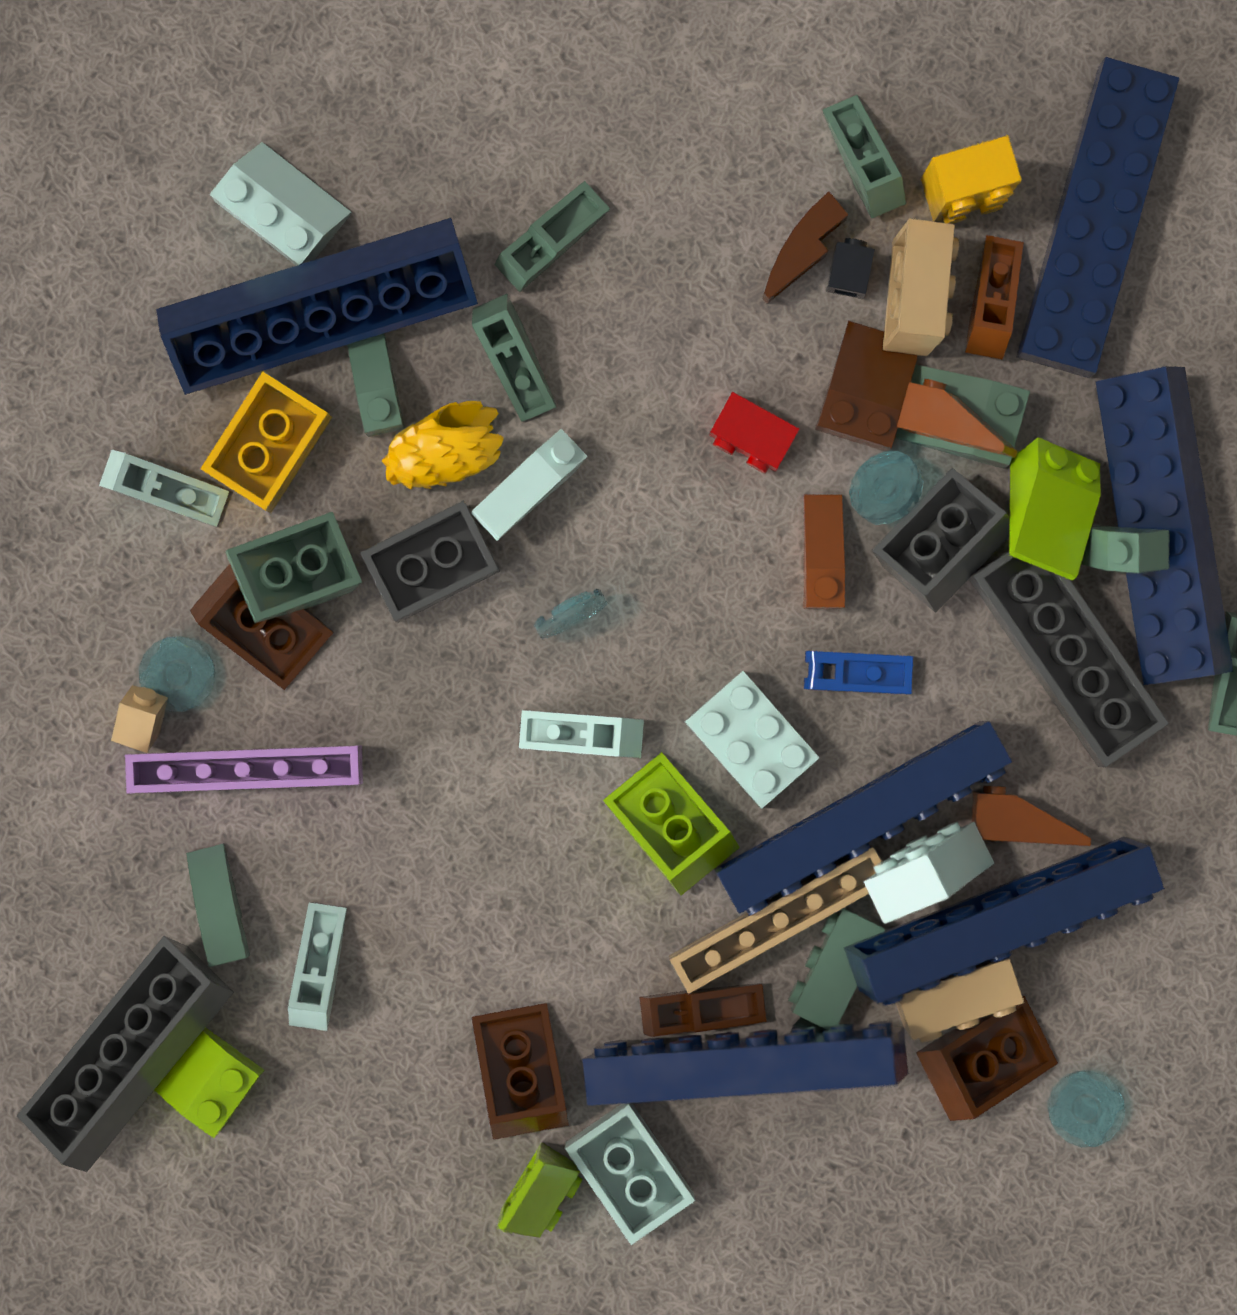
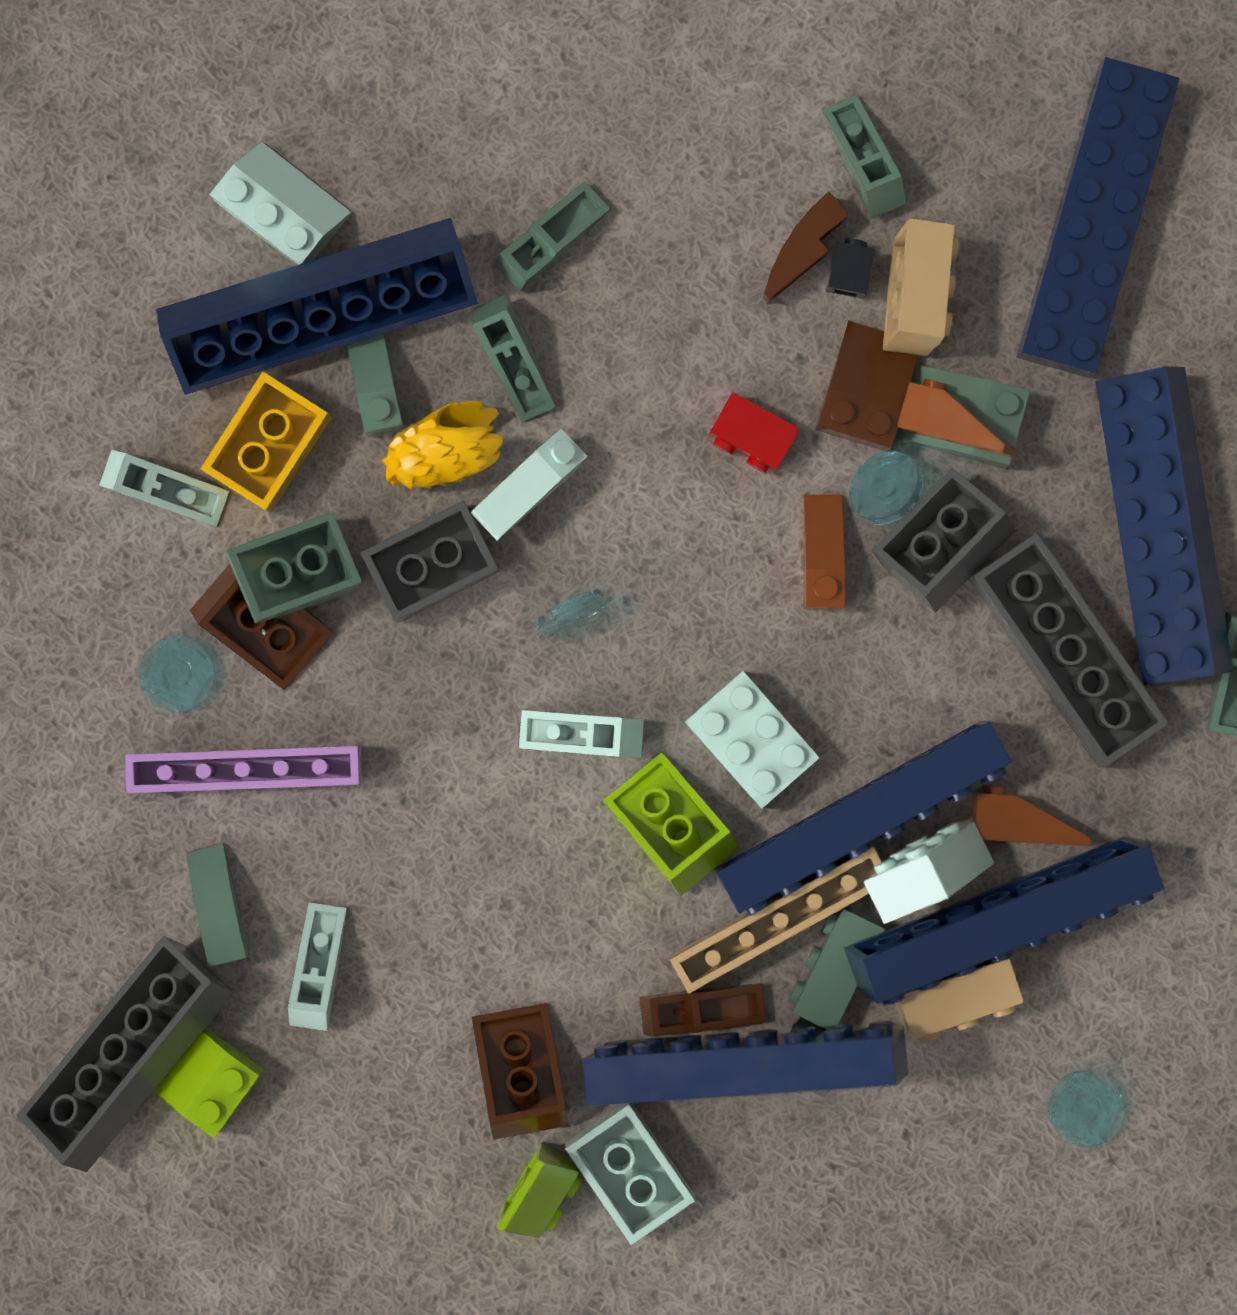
(139, 718): tan brick -> none
(860, 672): blue plate -> none
(971, 180): yellow brick -> none
(986, 1062): reddish brown slope -> none
(995, 298): dark orange slope -> none
(1052, 506): lime slope -> none
(1127, 549): sand green slope -> none

